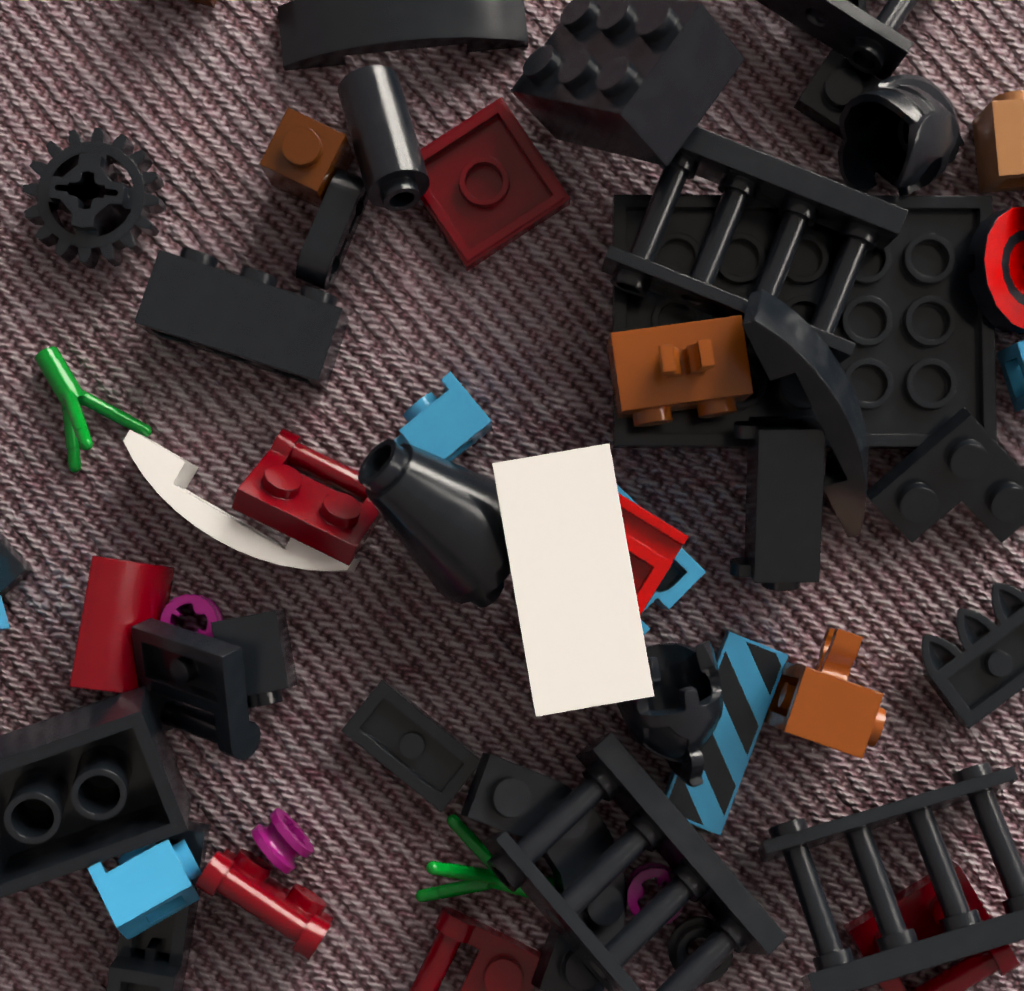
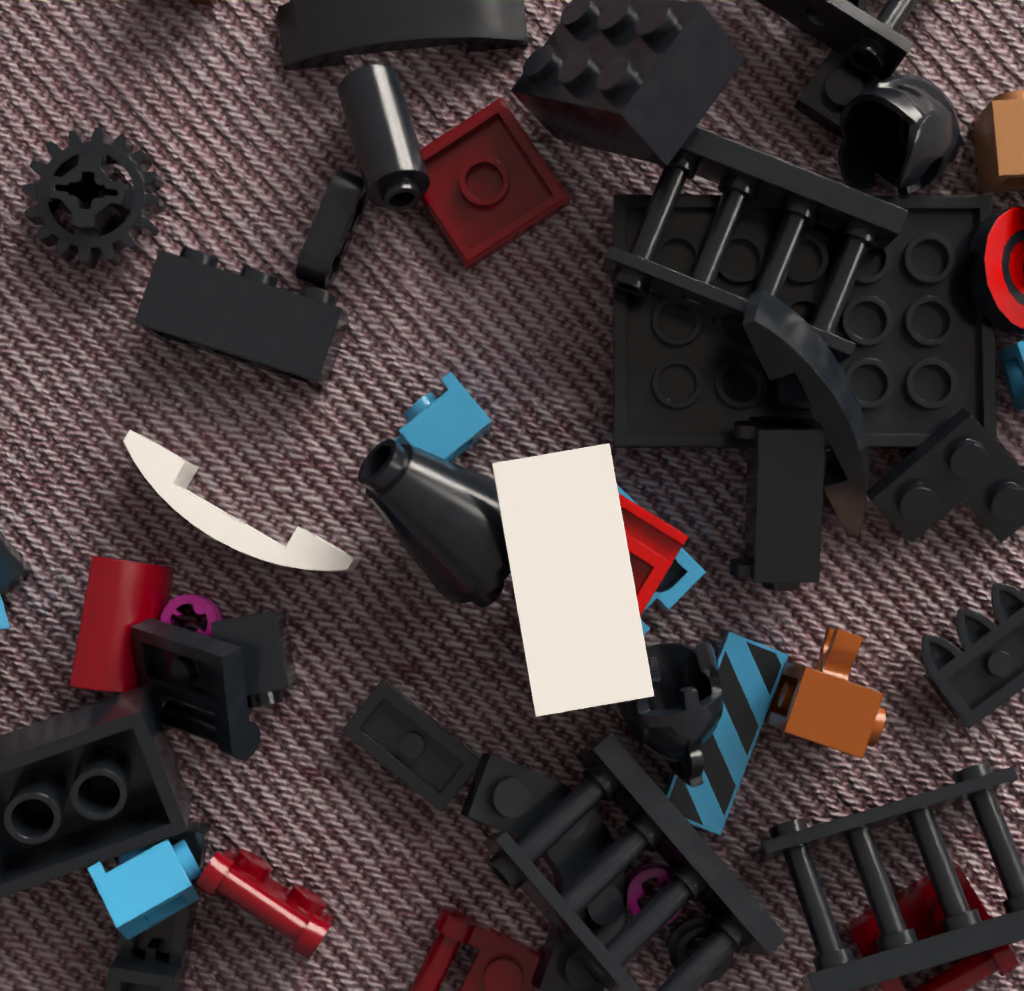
(71, 398): green plant -> none
(282, 841): magenta bush -> none
(304, 507): dark red plate -> none
(305, 157): reddish brown brick -> none
(474, 878): green plant -> none
(679, 369): dark orange brick -> none

